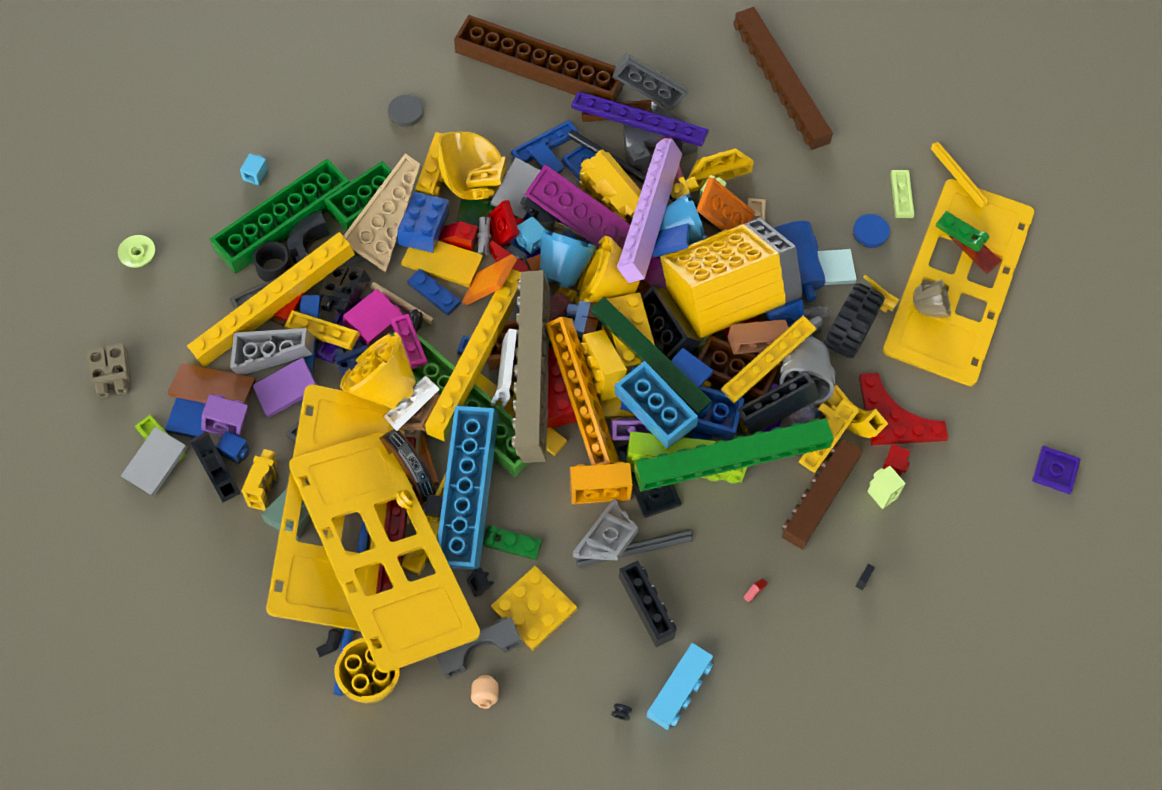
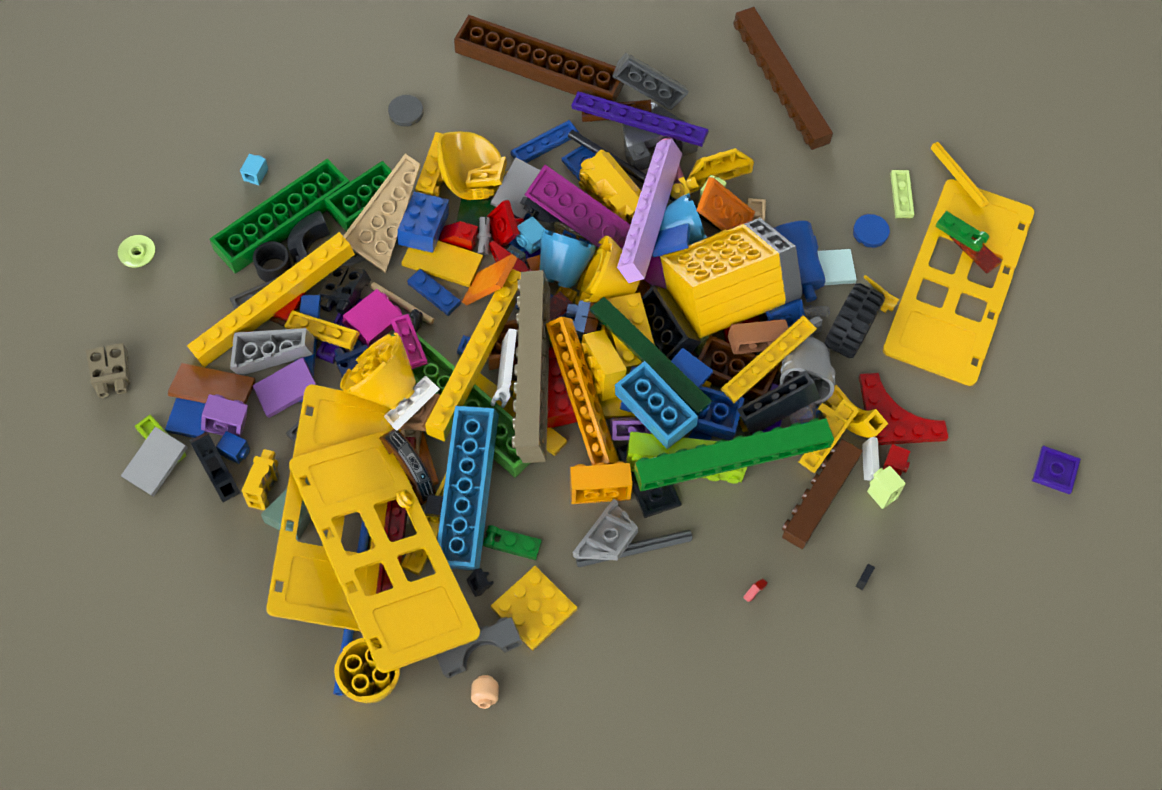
(332, 643): black arm -> none
(544, 156): blue tile -> none
(621, 711): black bush -> none
(647, 604): black brick -> none
(680, 686): medium azure brick -> none
(870, 458): none -> white tile
(932, 300): dark tan hair -> none

